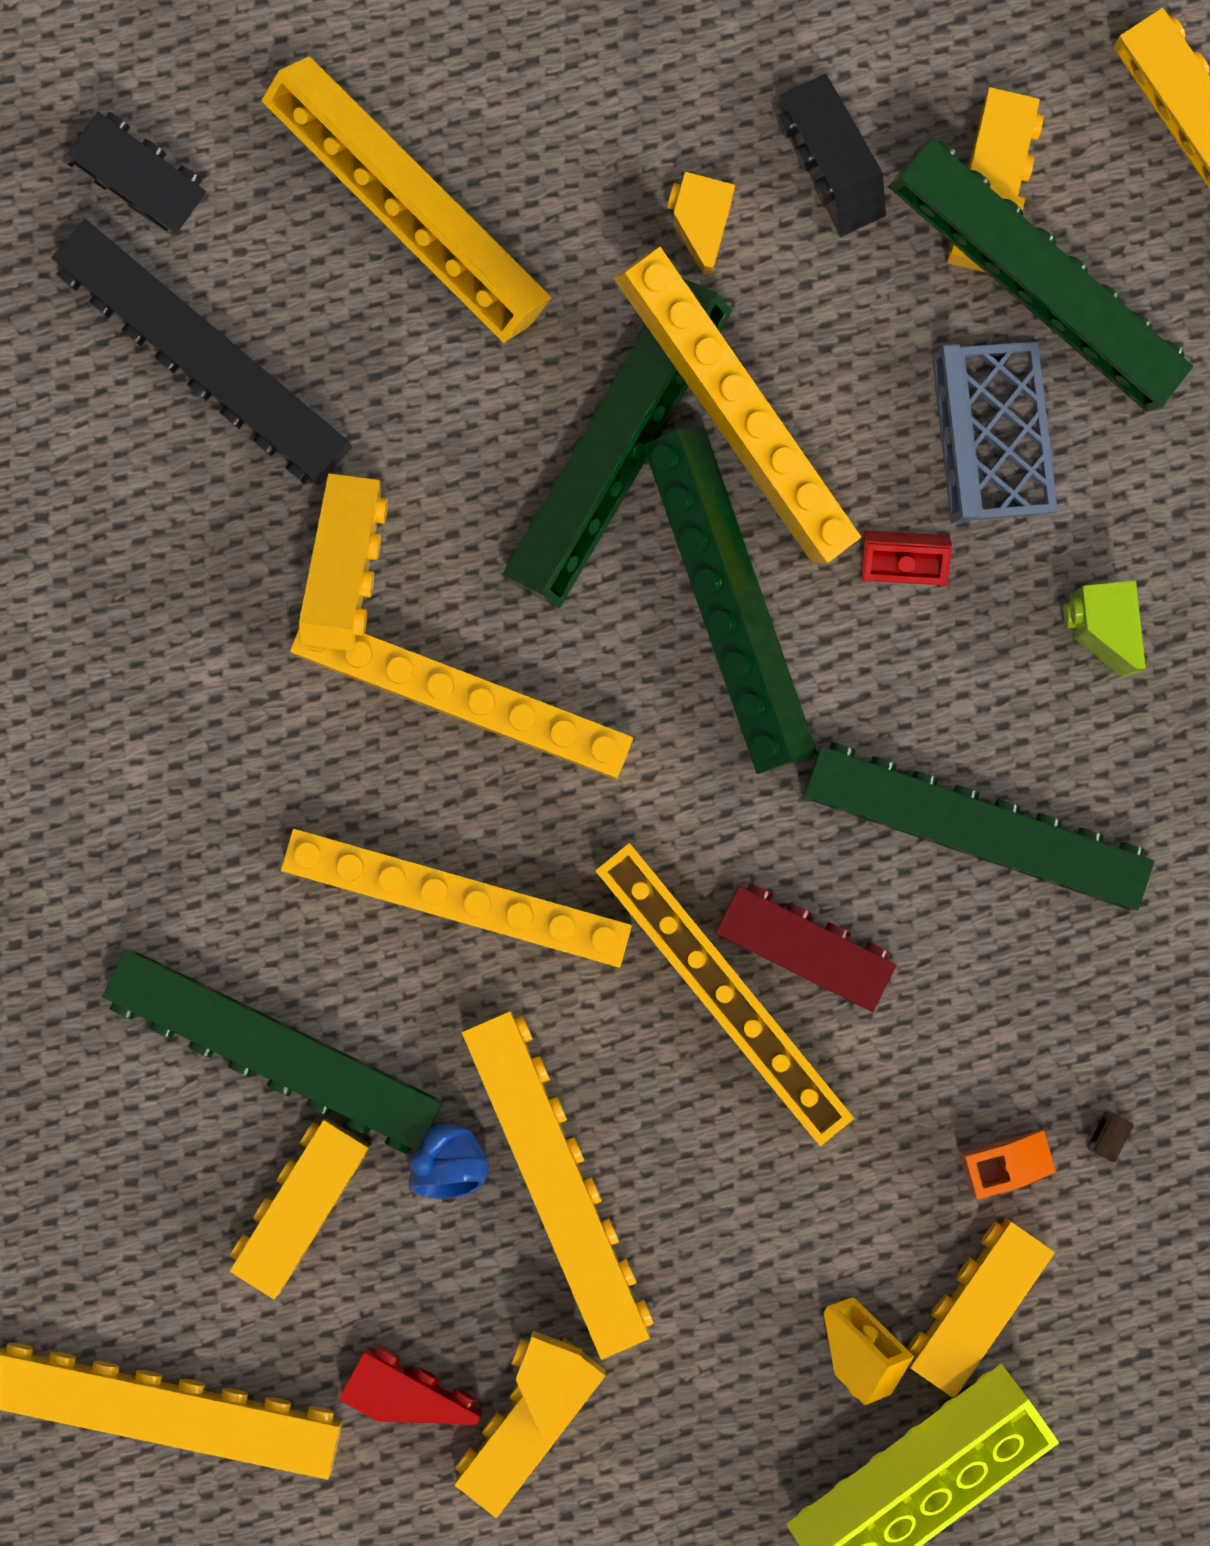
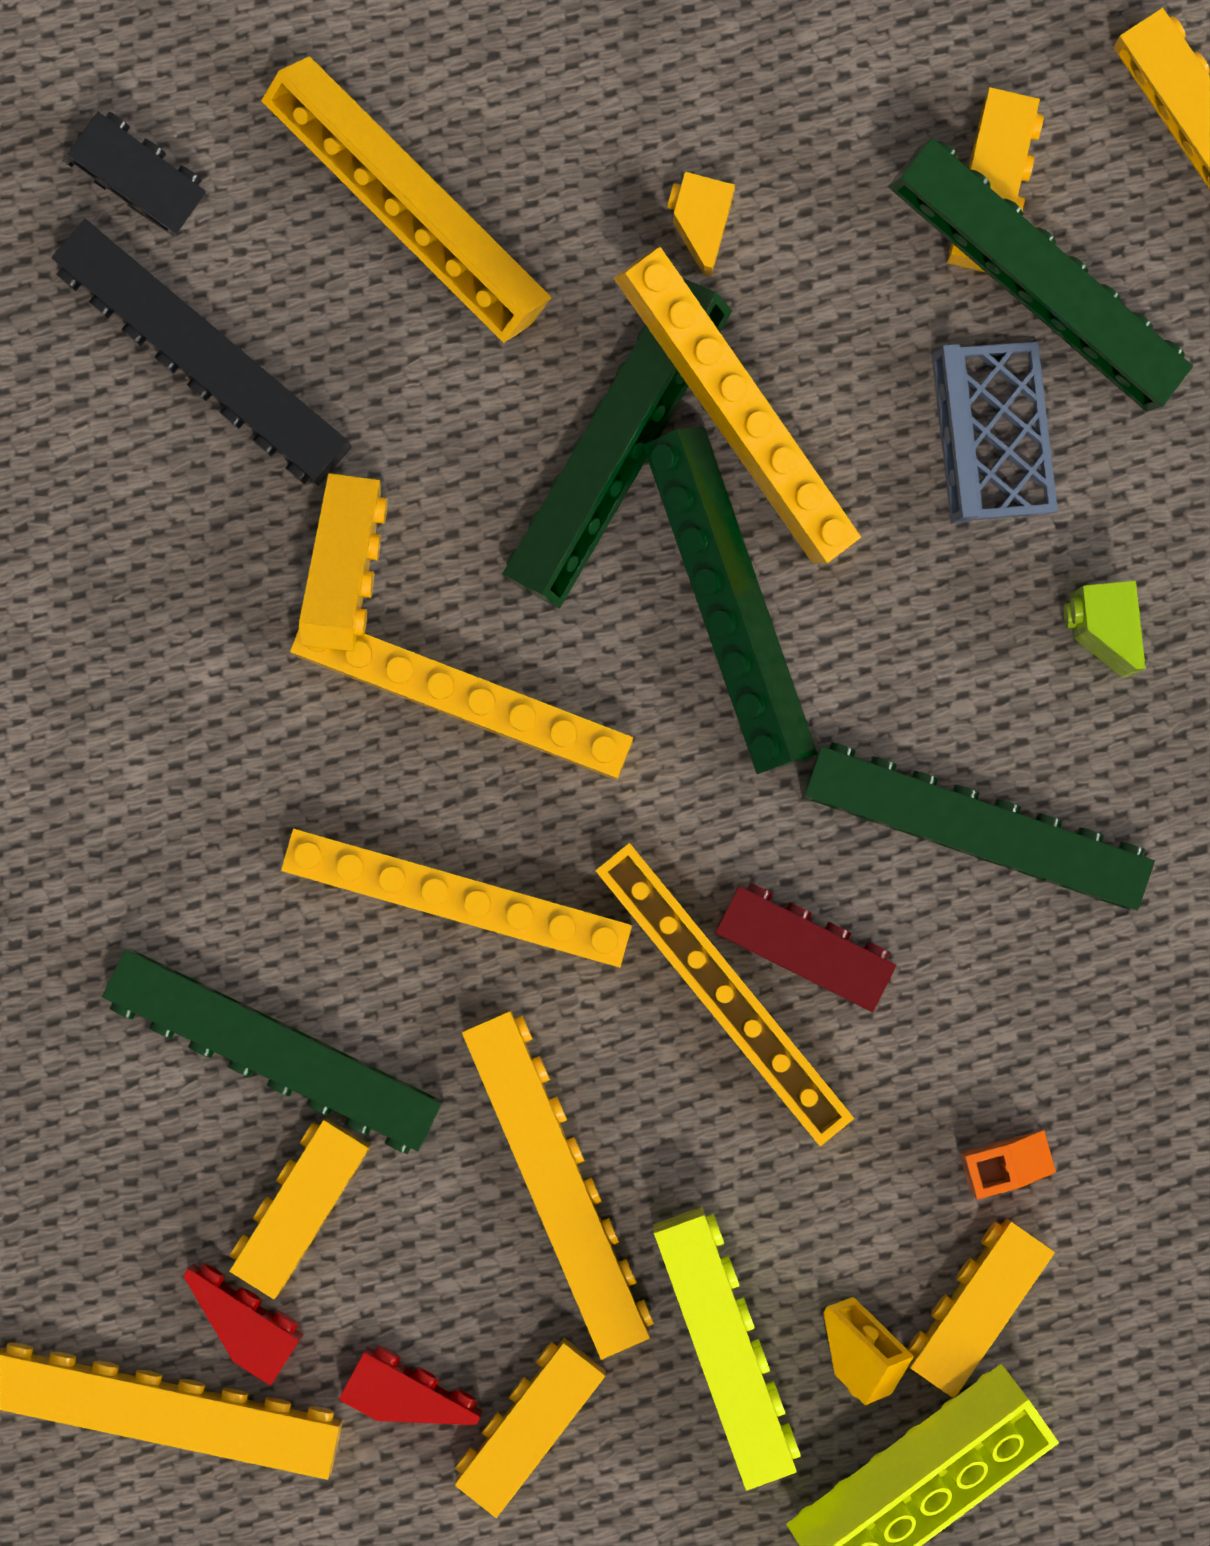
(248, 1332): none -> red slope
(448, 1163): blue piece -> none
(545, 1377): yellow slope -> none
(726, 1354): none -> neon yellow brick
(833, 154): black wedge -> none
(906, 558): red slope -> none
(1110, 1136): dark brown slope -> none

